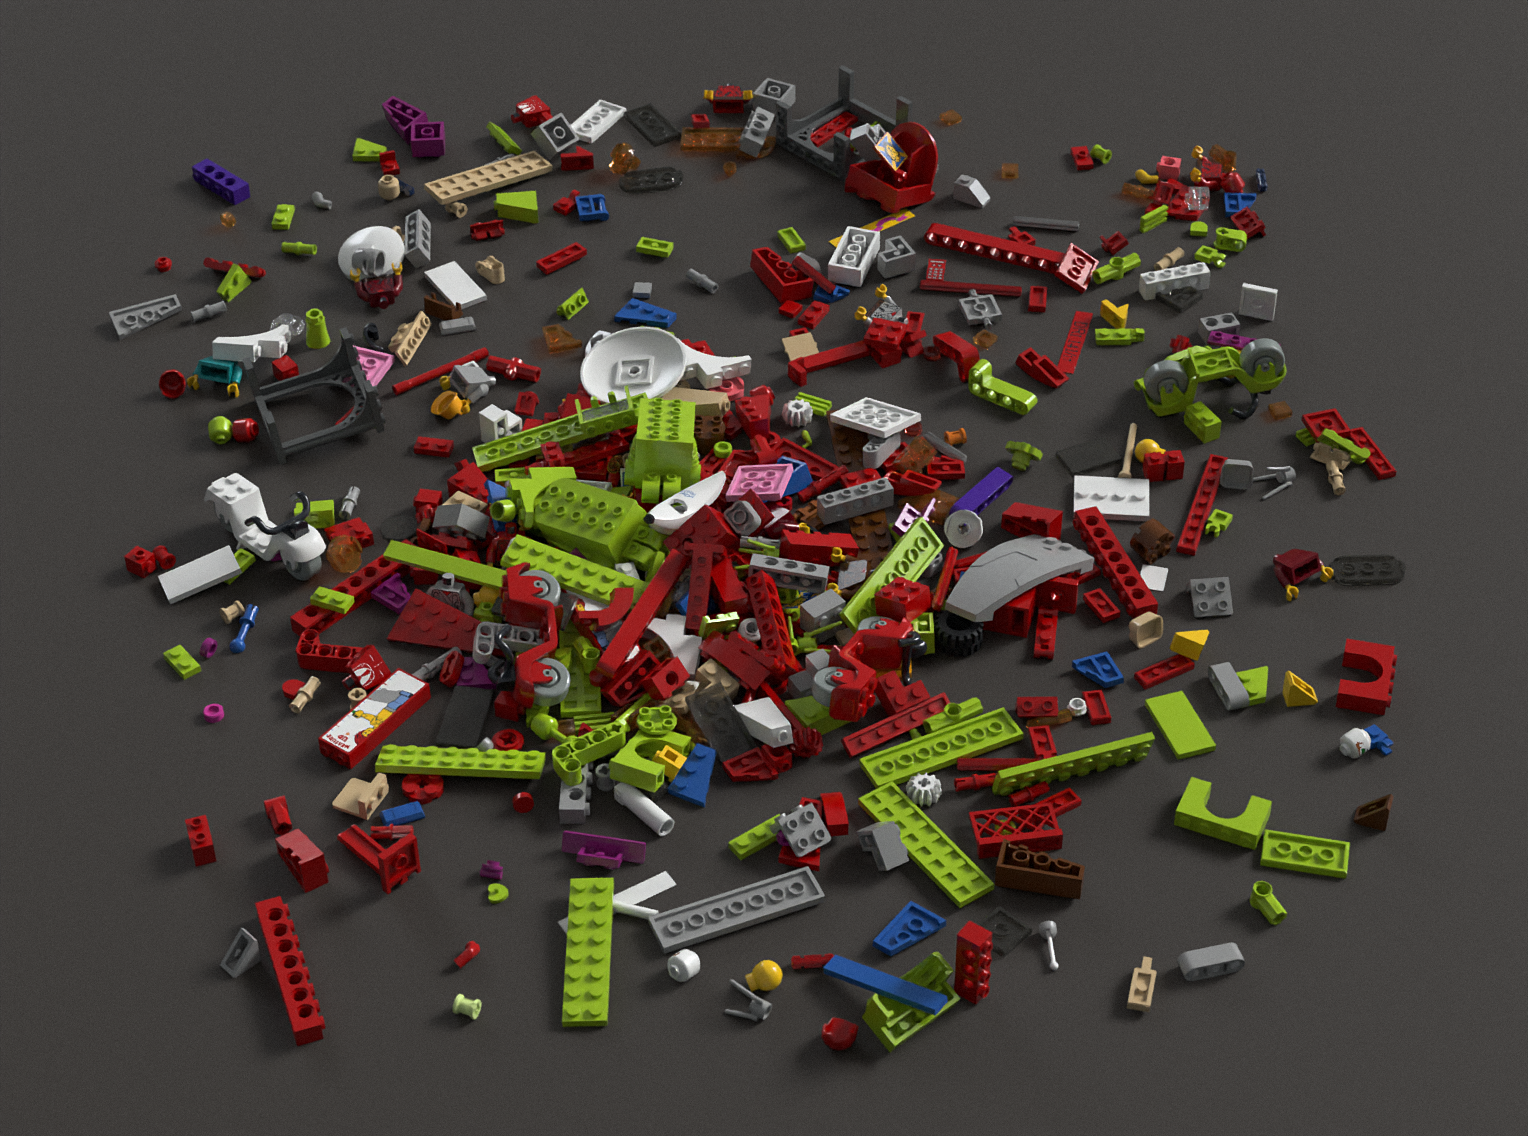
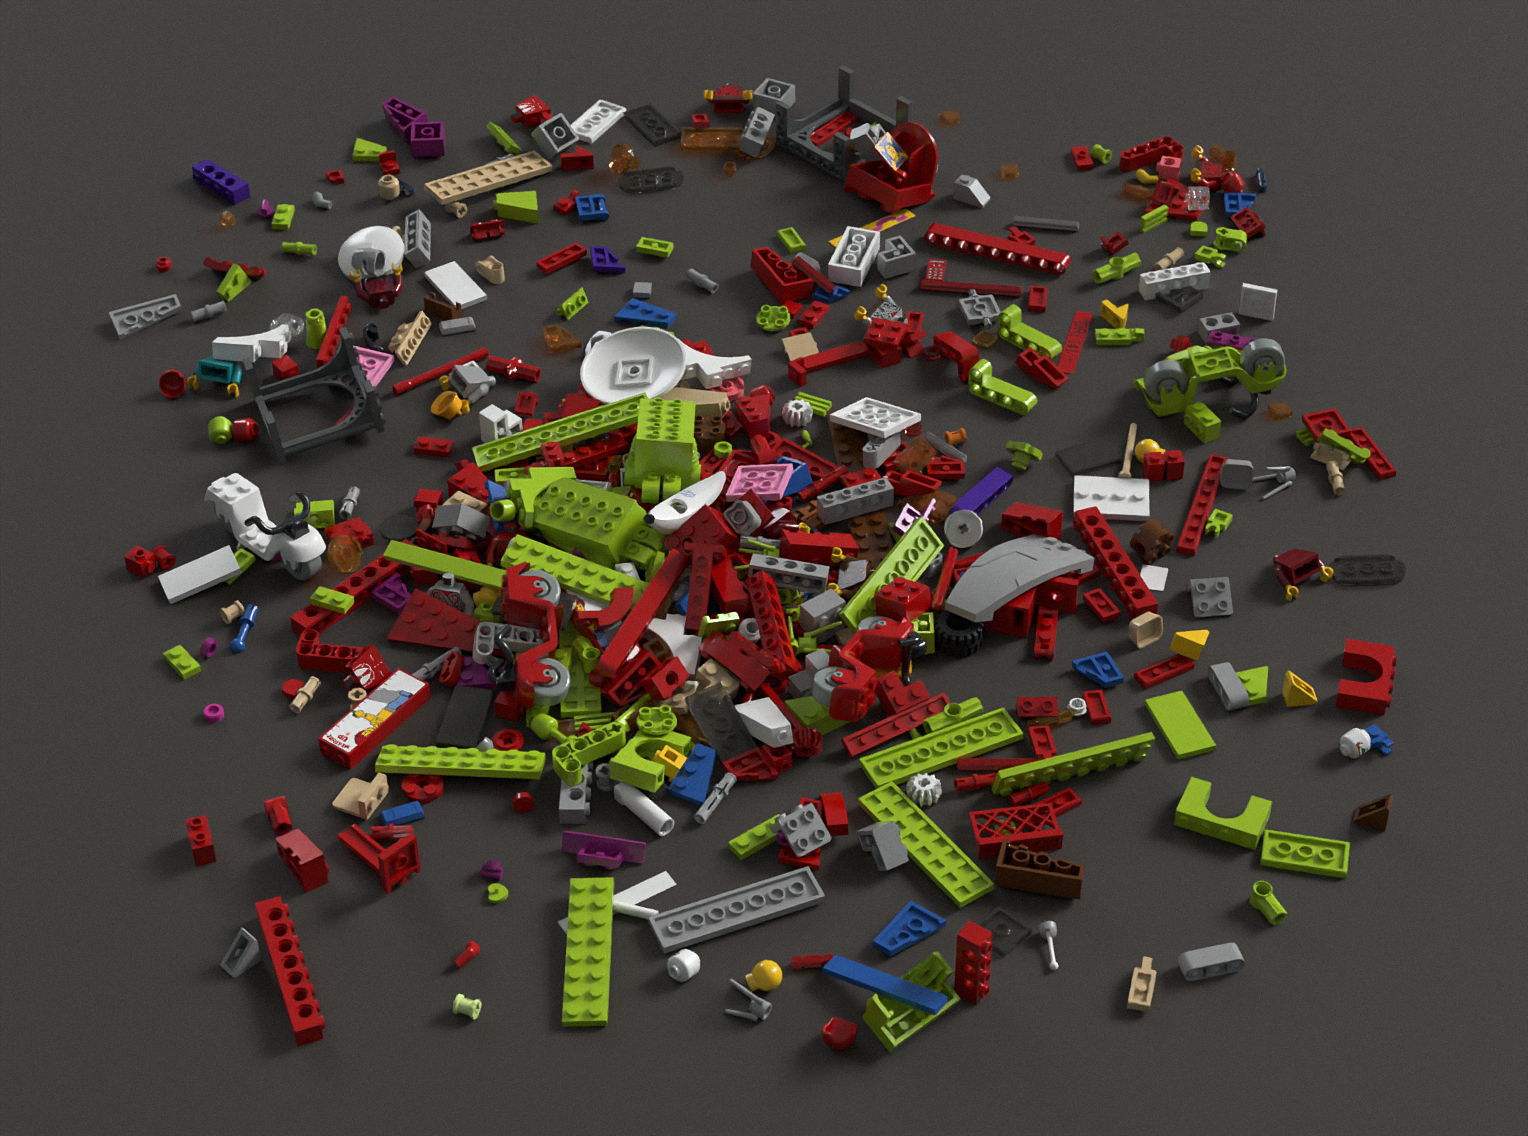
(265, 211): none -> magenta plate
(332, 336): none -> red plate
(335, 176): none -> red tile
(604, 260): none -> dark purple wing
(608, 416): lime window -> none
(715, 797): none -> light grey pin
(773, 318): none -> lime dish
(1023, 336): none -> lime beam
(1076, 268): tile -> none
(1150, 153): none -> red beam

